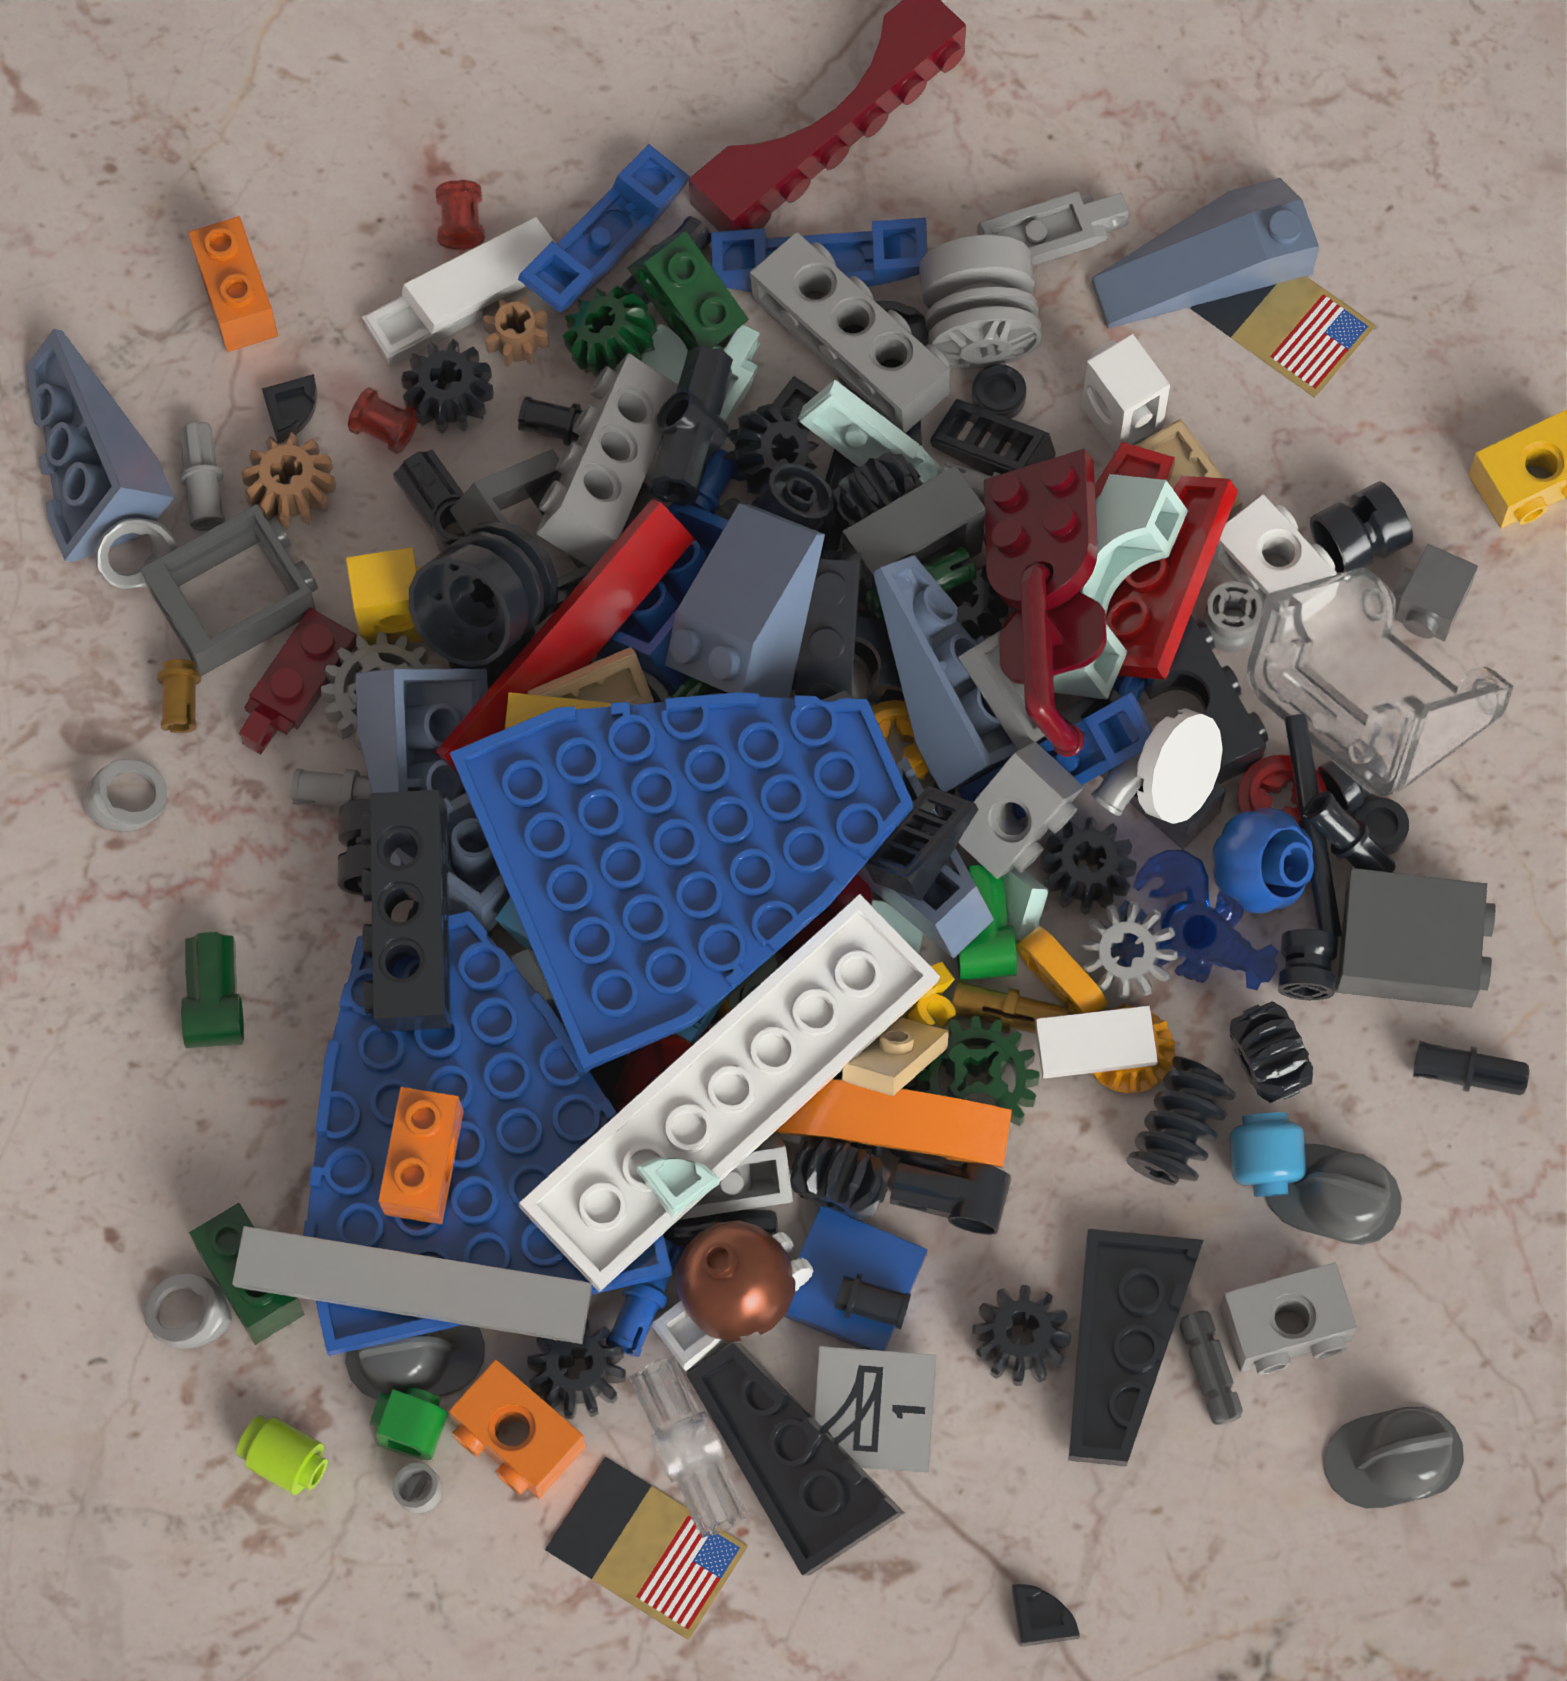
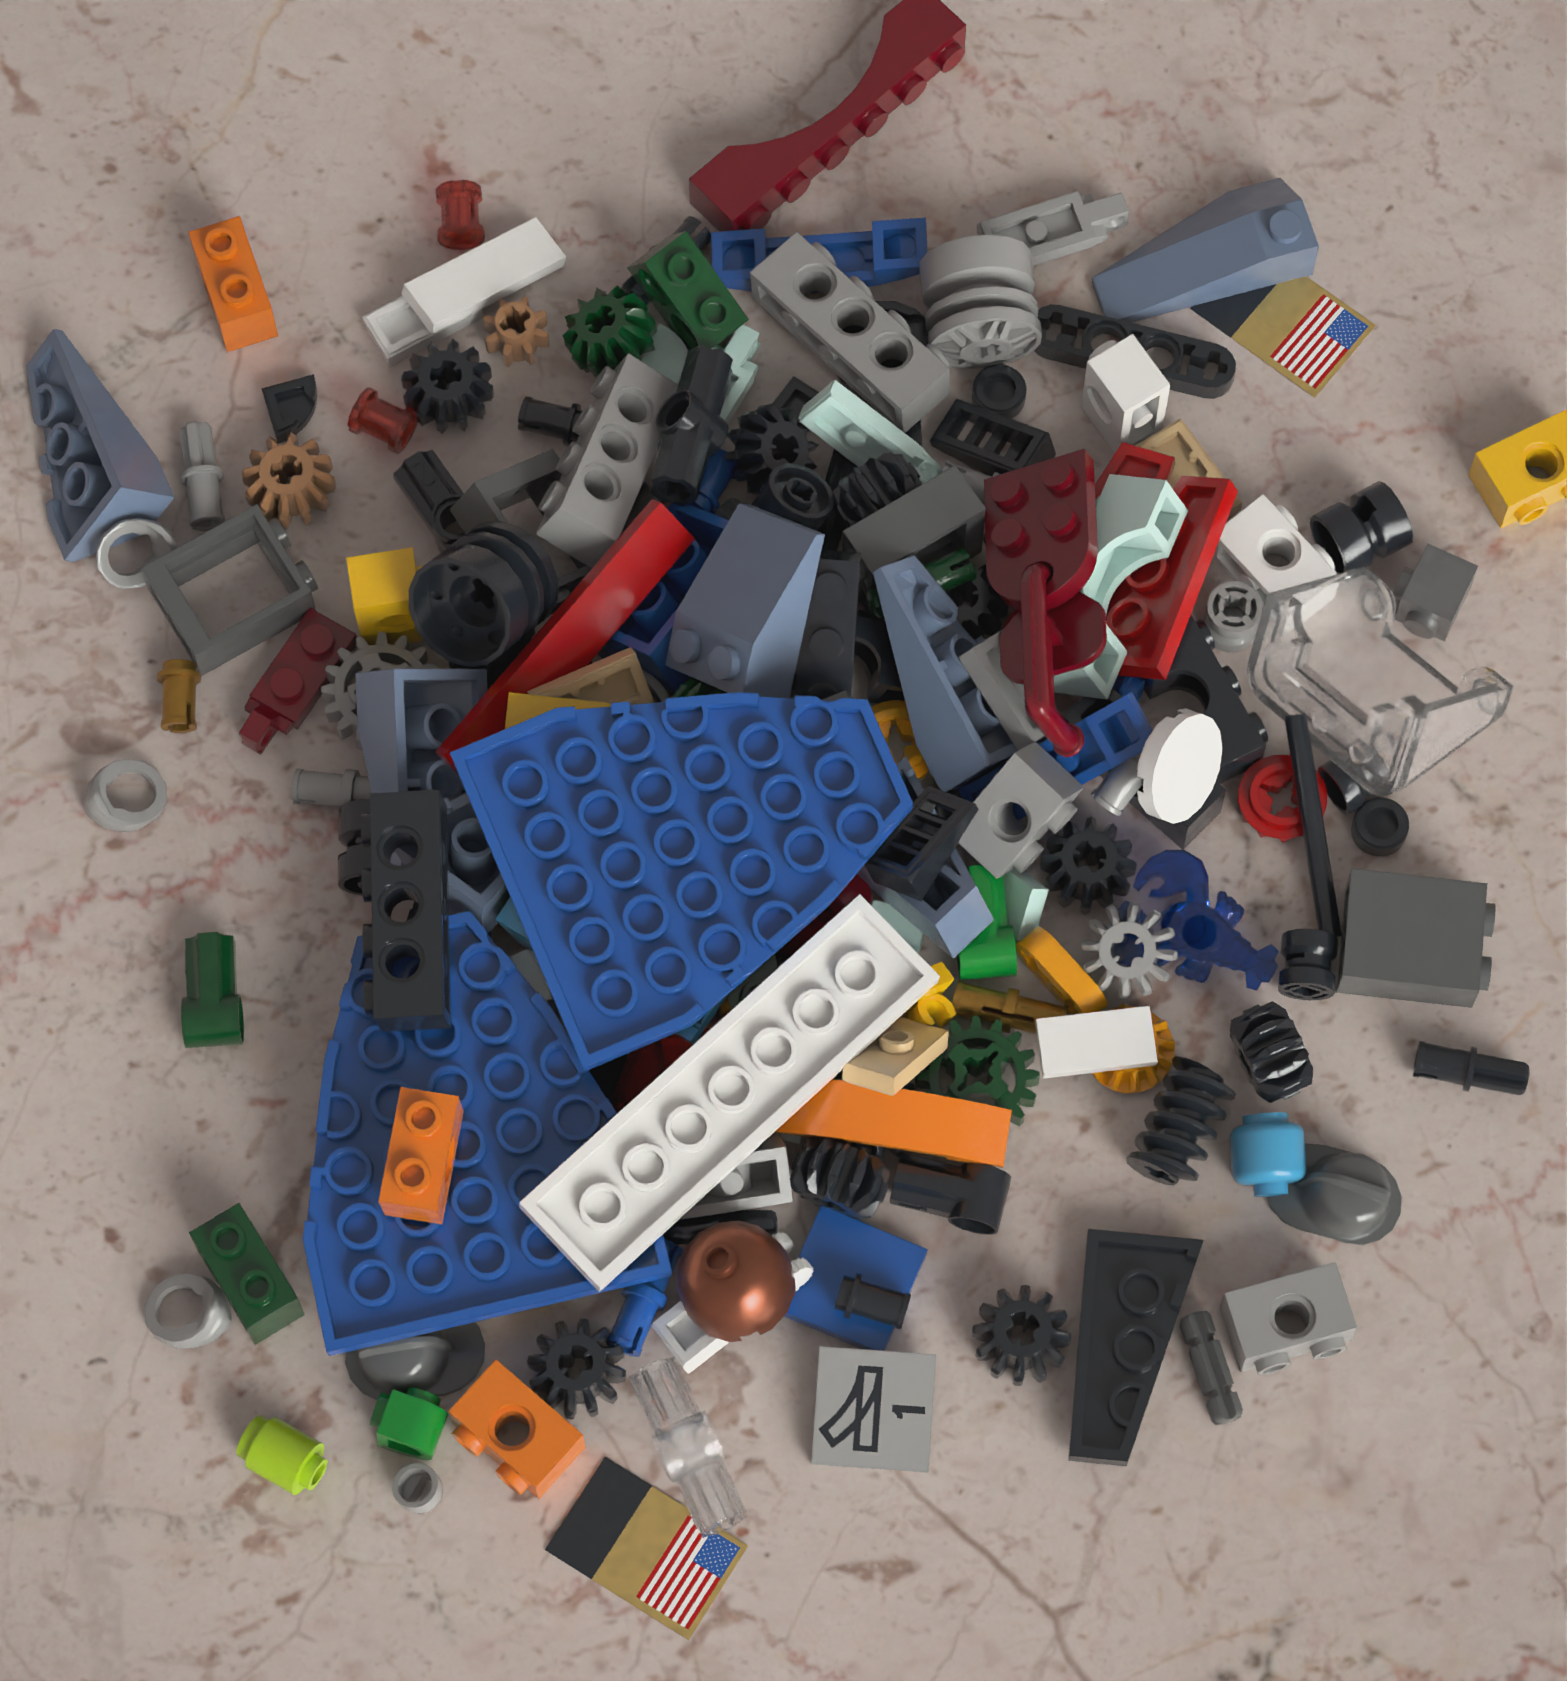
(412, 1285): light grey tile -> none
(607, 231): blue slope -> none
(677, 1182): light aqua tile -> none
(796, 1469): black wing -> none
(1041, 1617): black tile -> none
(1094, 324): none -> black beam
(1263, 860): blue plant -> none
(1347, 837): black axle -> none
(1393, 1457): dark grey piece -> none

